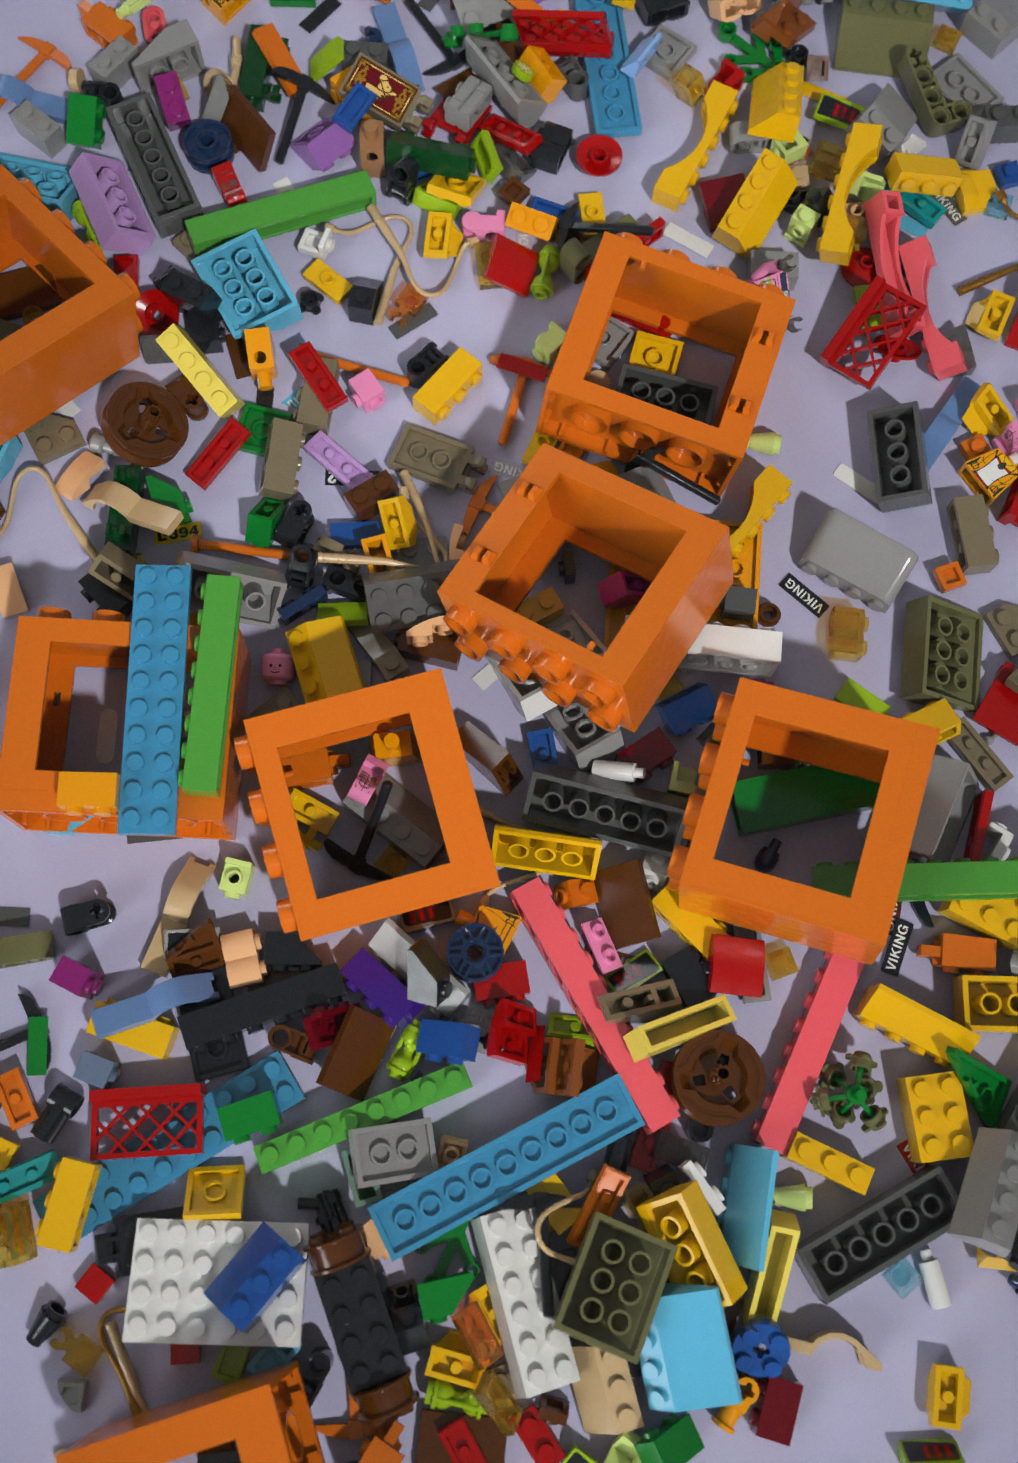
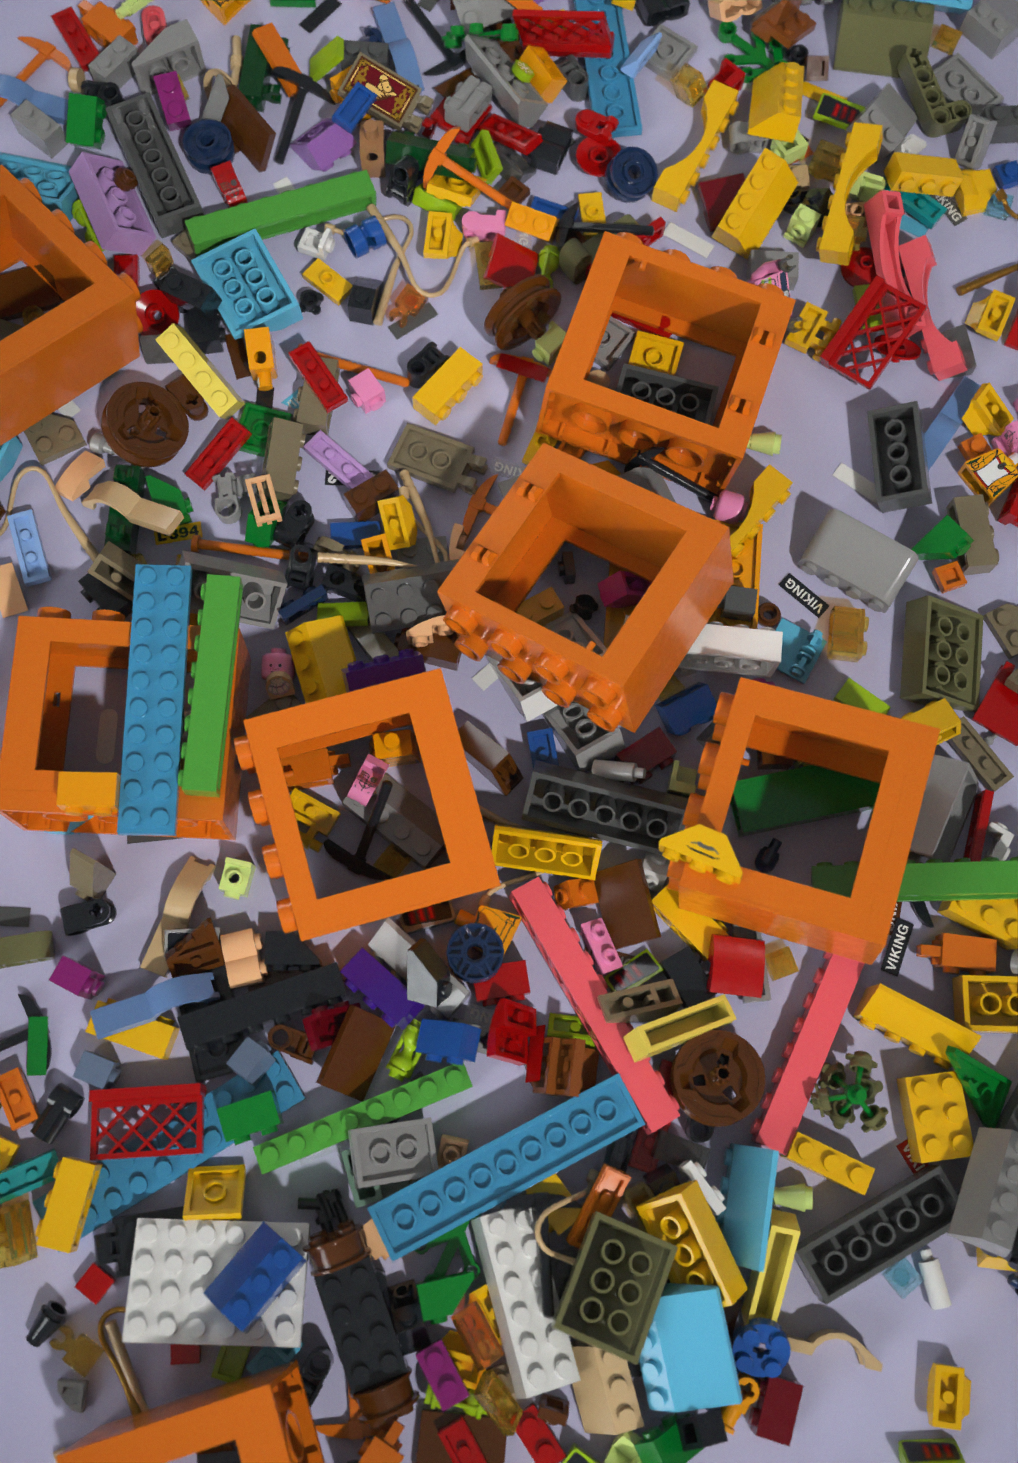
(29, 548): none -> light blue plate
(75, 37): none -> red plate
(88, 876): none -> dark tan slope
(125, 179): none -> reddish brown plate
(159, 260): none -> clear yellow plate
(234, 488): none -> light grey piece
(251, 1060): none -> sand blue brick
(268, 517): none -> light nougat tile
(279, 685): none -> tile
(365, 236): none -> blue wheel
(382, 669): none -> dark purple brick
(439, 157): none -> orange piece
(442, 1374): none -> magenta brick
(522, 312): none -> reddish brown wheel
(584, 606): none -> black plate
(588, 121): none -> red plate
(643, 168): none -> dark blue wheel
(701, 1430): none -> black brick
(704, 852): none -> yellow slope
(729, 507): none -> bright pink head
(799, 650): none -> medium azure hinge
(812, 321): none -> yellow plate
(944, 541): none -> green slope

